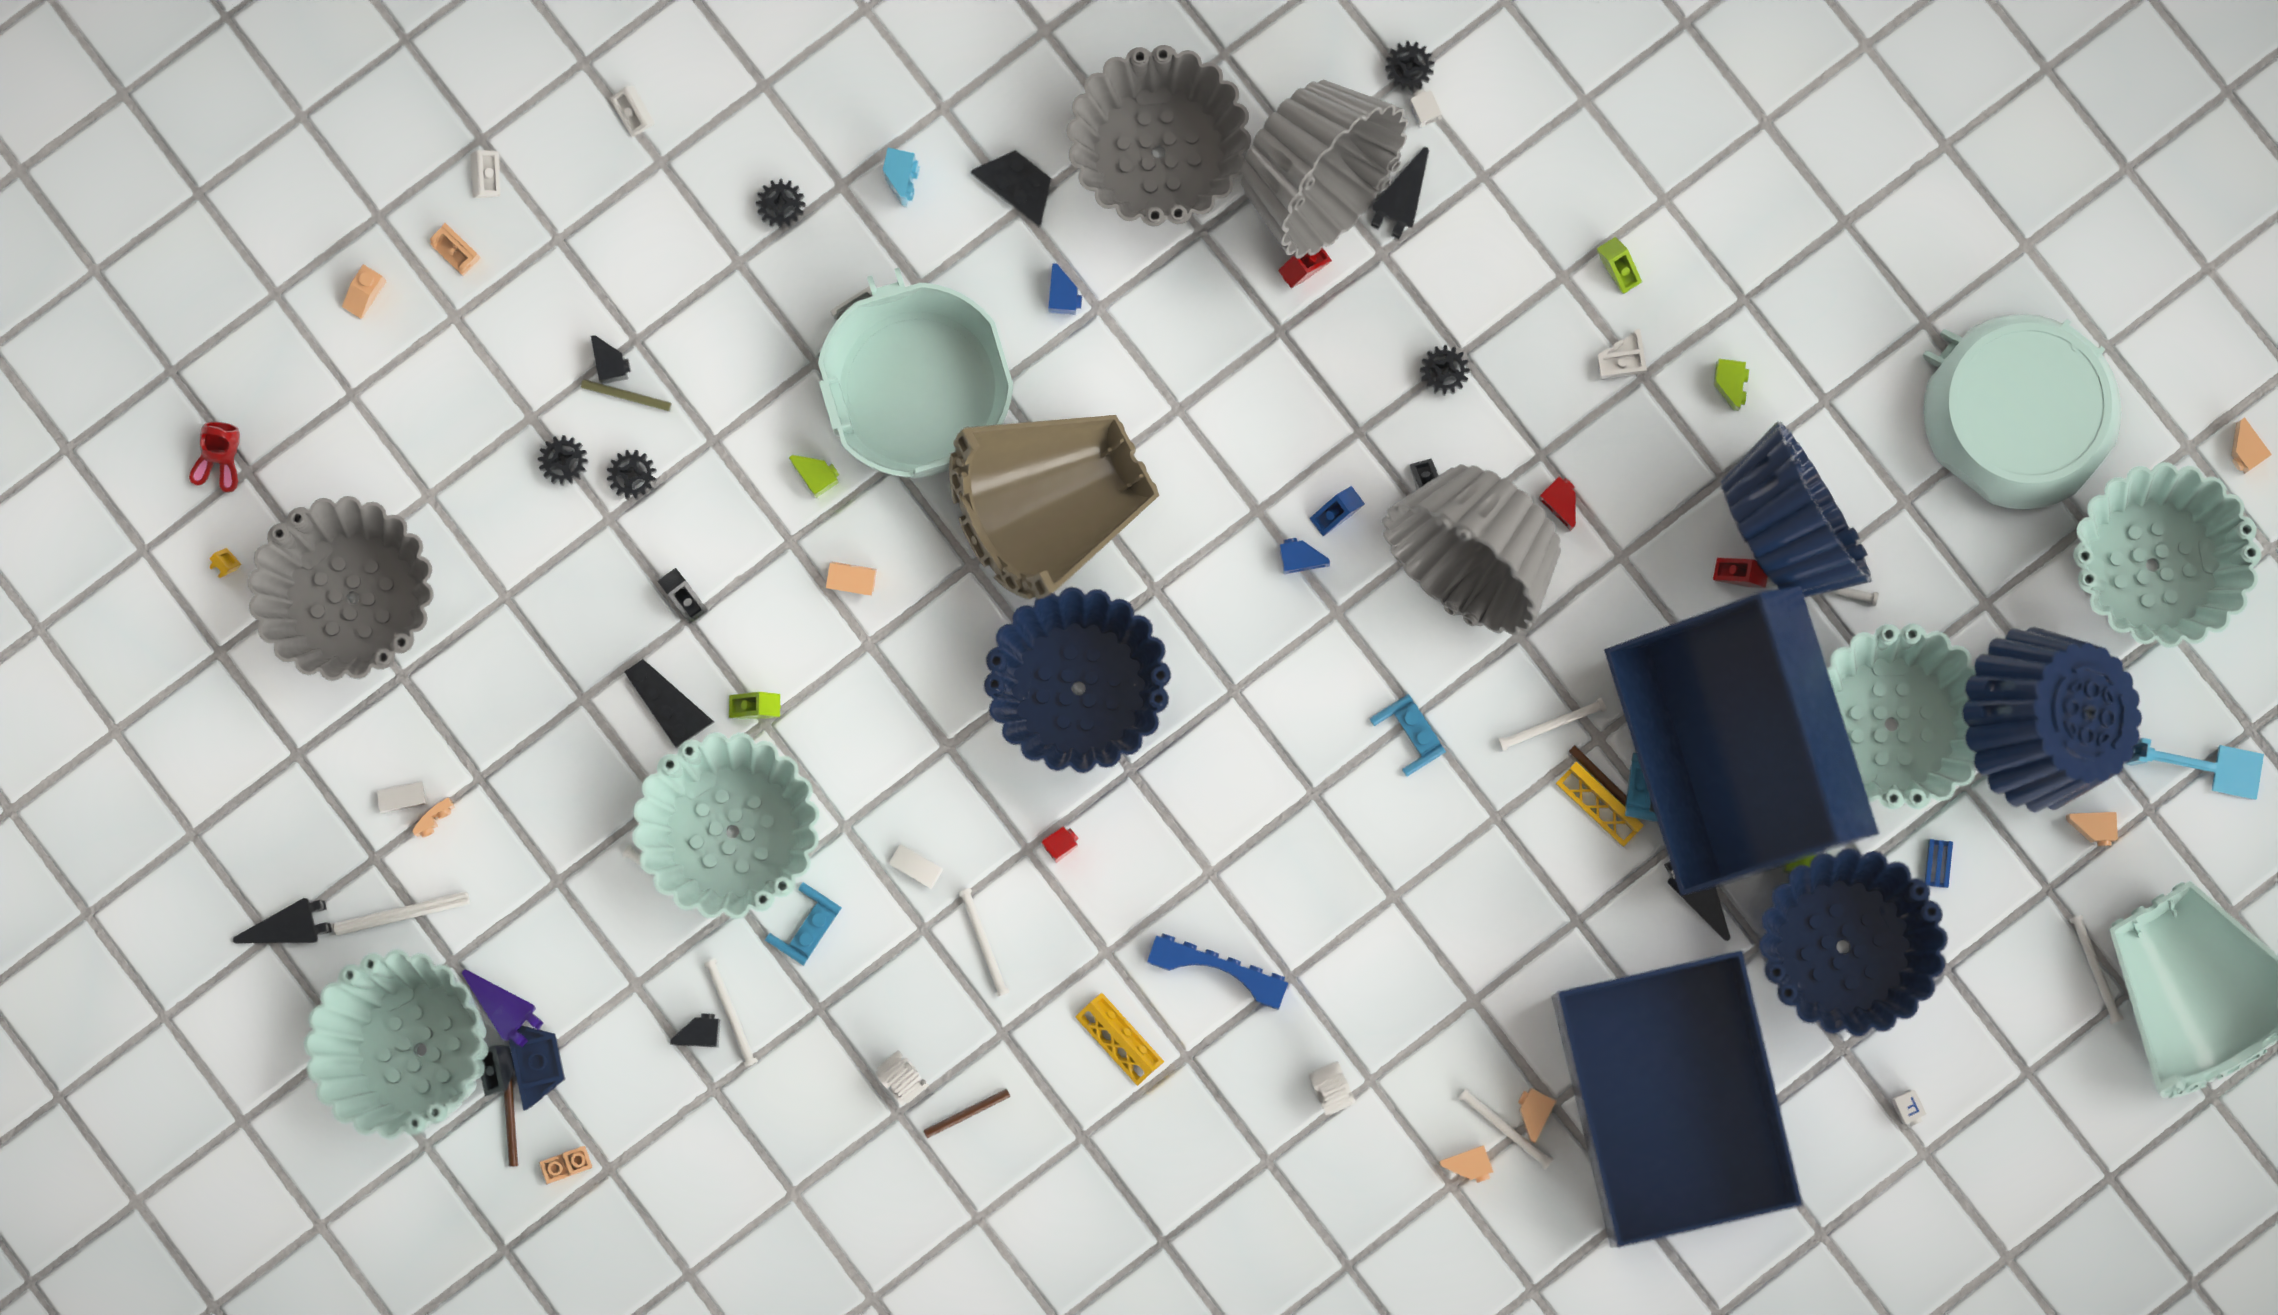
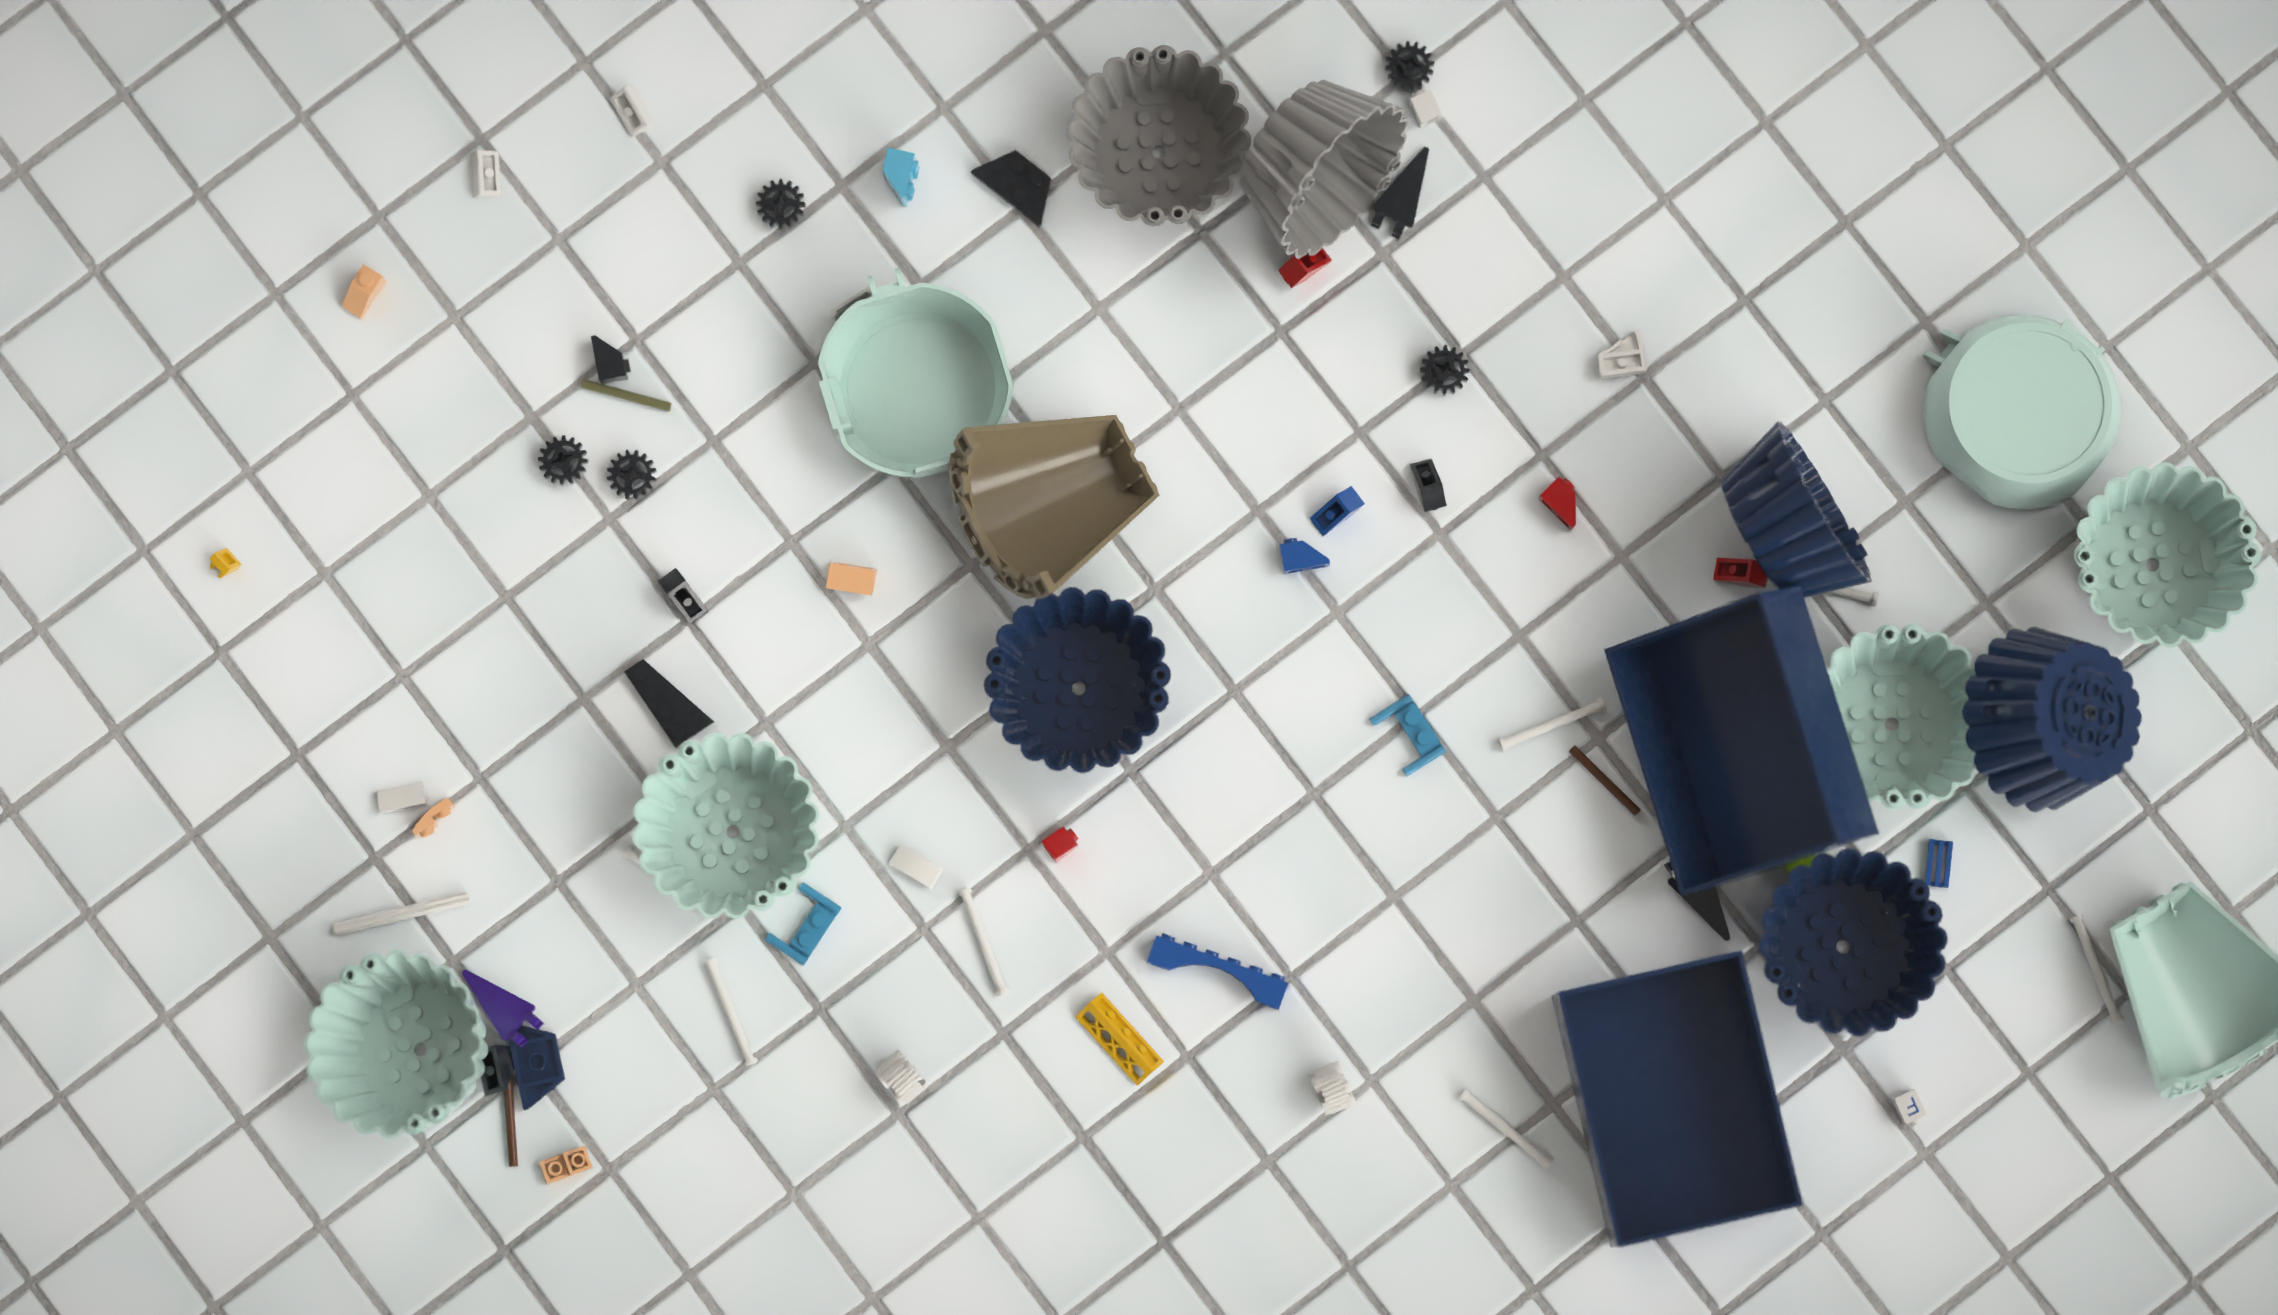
(217, 445): red piece -> none
(289, 925): black flag -> none
(314, 567): light grey container -> none
(454, 249): light nougat hinge -> none
(699, 1032): black slope -> none
(754, 705): lime slope -> none
(815, 473): lime slope -> none
(967, 1113): reddish brown bar -> none
(1063, 293): blue slope -> none
(1470, 1164): light nougat slope -> none
(1476, 547): light grey container -> none
(1534, 1112): light nougat slope -> none
(1605, 797): yellow fence -> none
(1619, 264): lime slope -> none
(1638, 797): dark azure plate -> none
(1730, 380): lime slope -> none
(2096, 827): light nougat slope -> none
(2235, 770): medium azure piece -> none
(2247, 447): light nougat slope -> none

